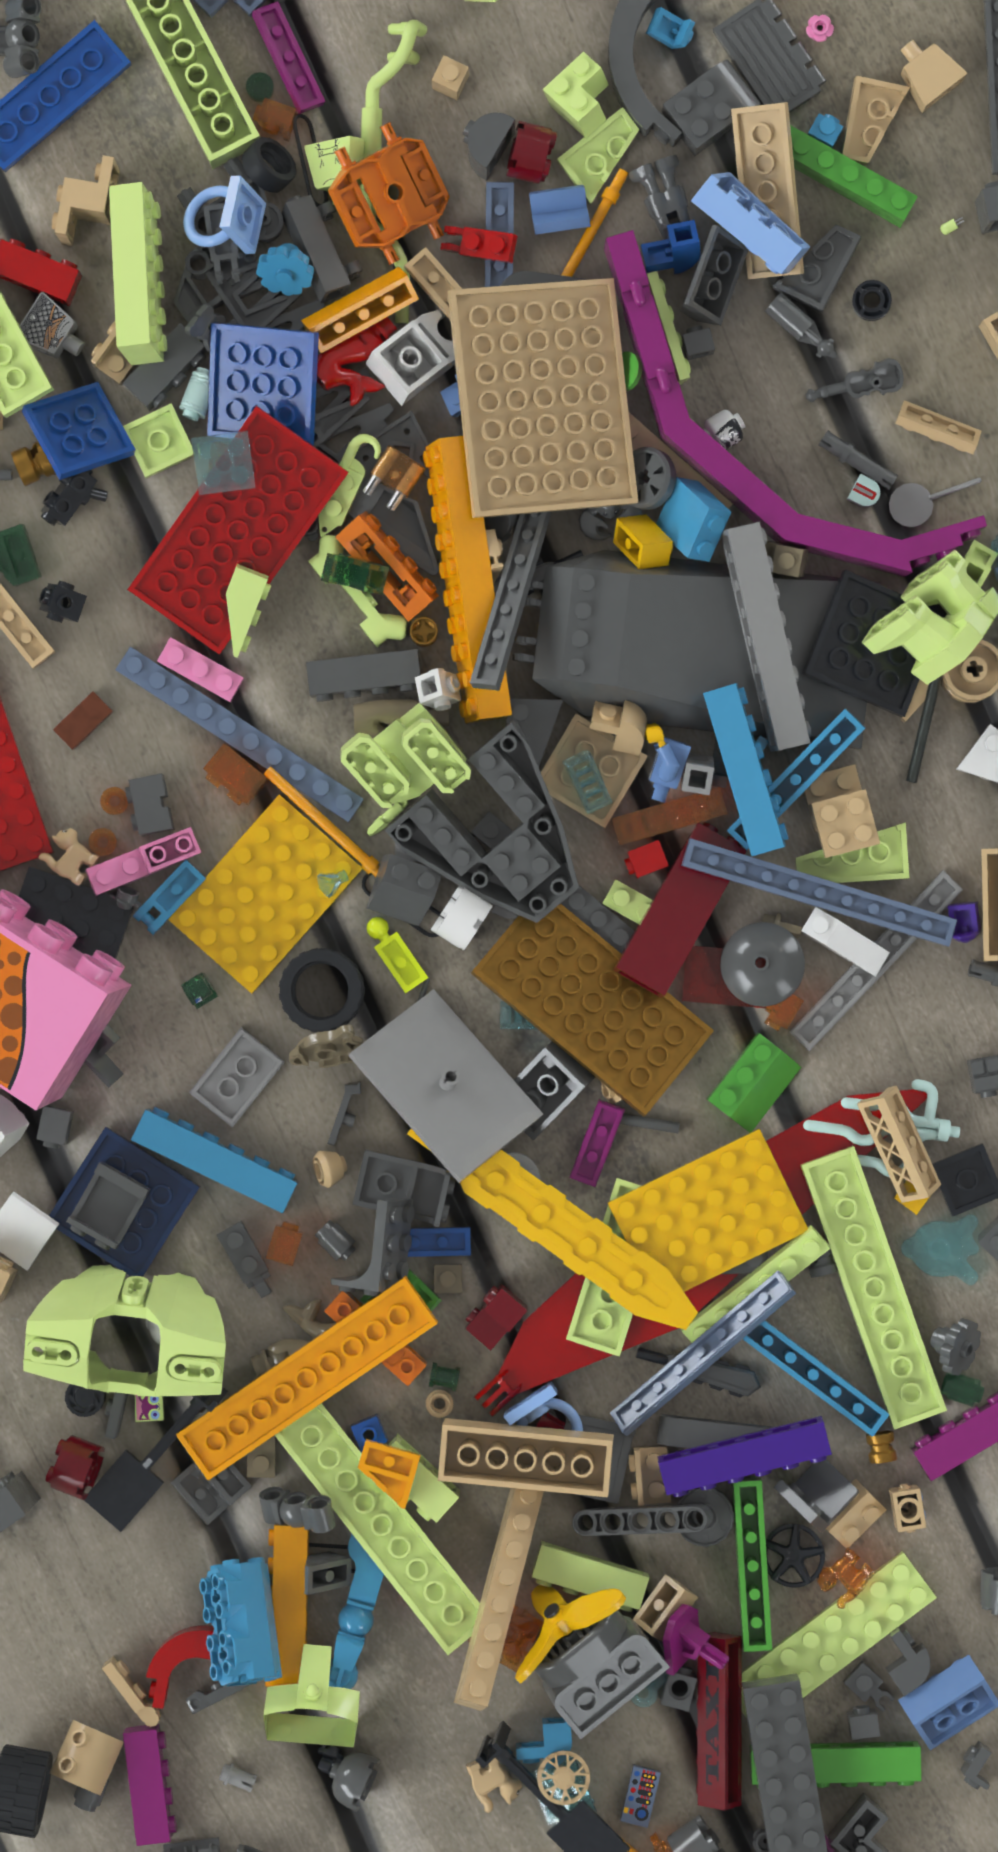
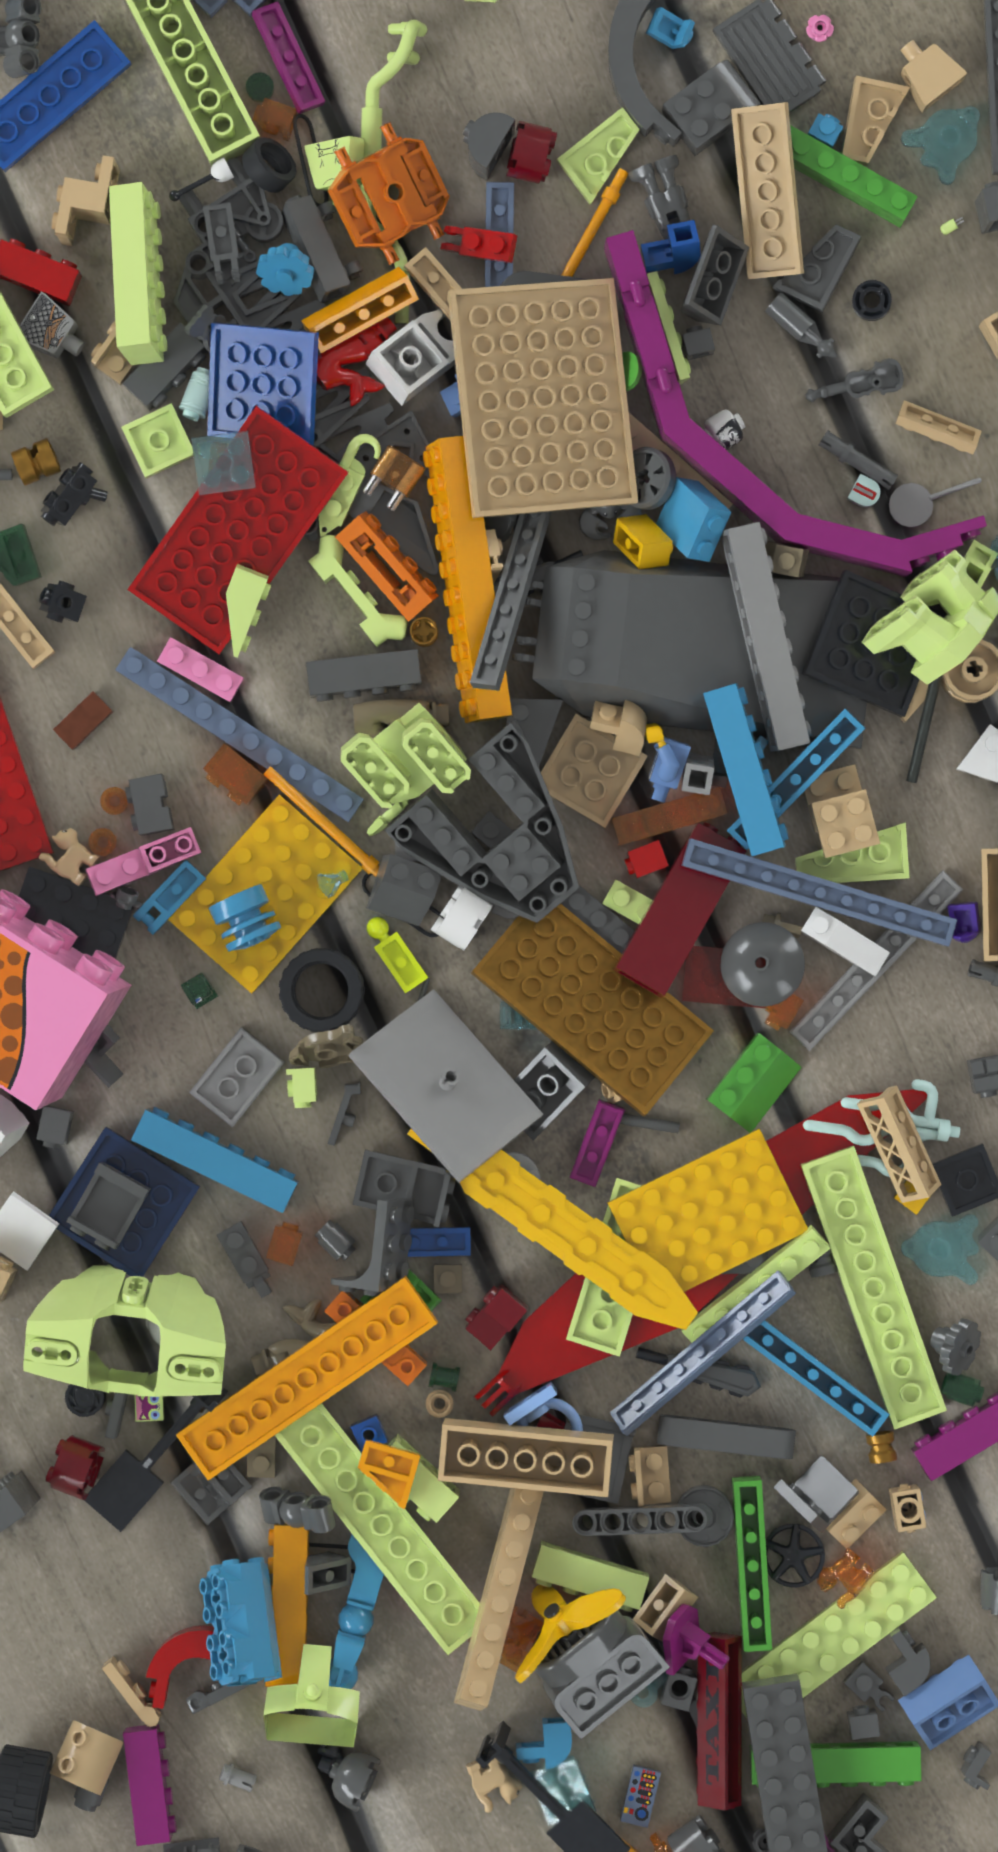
(78, 430): blue plate -> none
(219, 171): none -> hinge
(240, 217): light blue tile -> none
(245, 918): none -> dark azure wheel
(302, 1086): none -> yellowish green brick
(329, 1167): tan cone -> none
(355, 573): clear green brick -> none
(438, 689): white brick -> none
(450, 77): tan brick -> none
(559, 209): medium blue panel -> none
(563, 1777): tan wheel -> none
(574, 94): yellowish green brick -> none
(591, 767): clear light blue slope -> none
(744, 1456): dark purple brick -> none
(750, 222): light blue wedge -> none
(946, 140): none -> clear light blue tile

